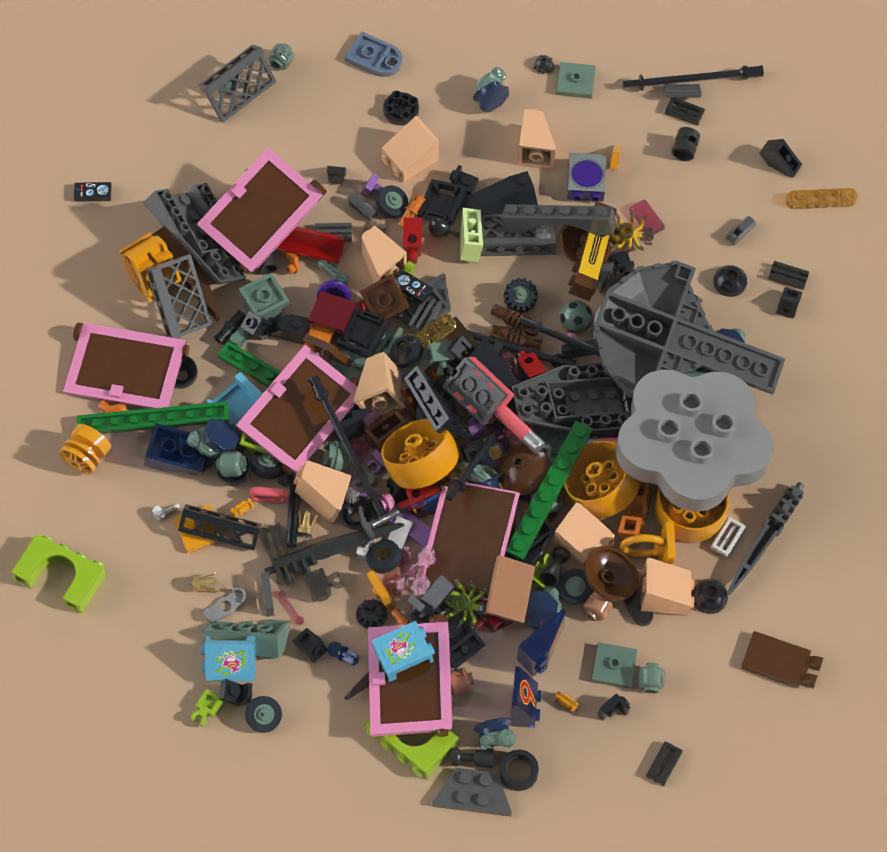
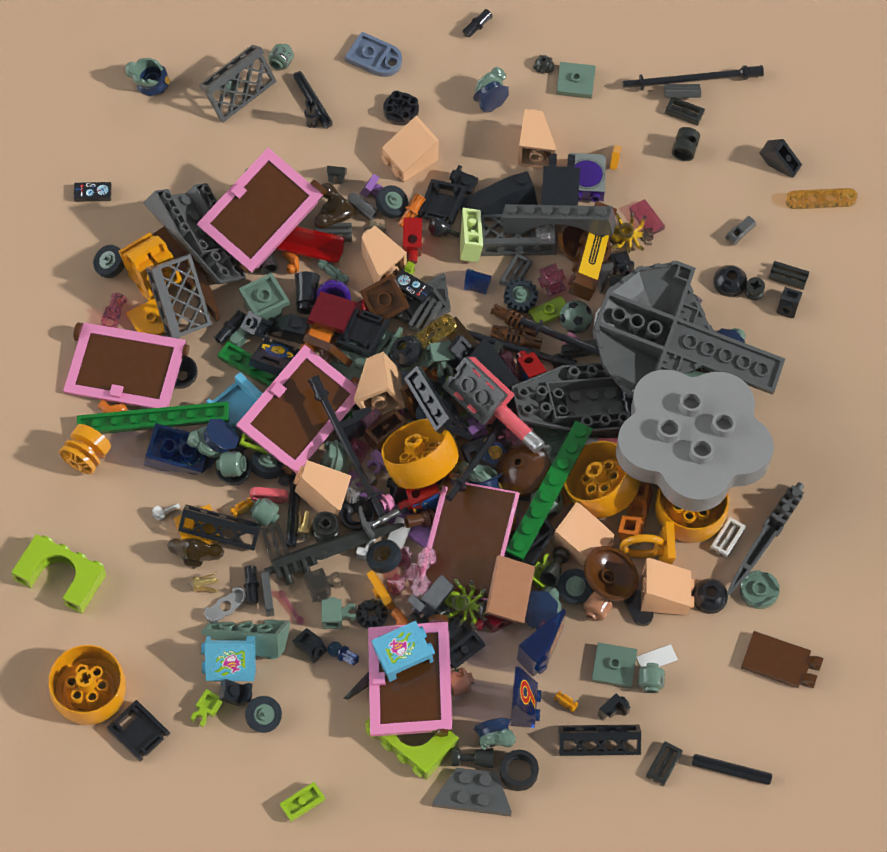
(79, 665): none -> light orange wheel
(108, 261): none -> black wheel
(114, 309): none -> clear pink connector
(141, 734): none -> black container
(146, 318): none -> light orange plate
(148, 75): none -> piece
(194, 551): none -> dark brown head
(251, 584): none -> black axle
(265, 512): none -> sand green head
(274, 352): none -> black container
(302, 802): none -> lime plate
(306, 291): none -> black plant
(309, 93): none -> black axle
(311, 113): none -> black pin
(325, 526): none -> pearl dark grey wheel
(333, 613): none -> sand green brick
(335, 210): none -> dark brown head
(425, 519): none -> reddish brown hinge
(477, 23): none -> black axle
(477, 281): none -> clear blue tile
(523, 259): none -> dark grey tile
(547, 311): none -> lime plate
(552, 275): none -> clear pink brick
(560, 184): none -> black tile
(596, 733): none -> black fence
(660, 656): none -> white sticker
(732, 769): none -> black axle
(754, 288): none -> pearl dark grey wheel
(759, 589): none -> sand green tile

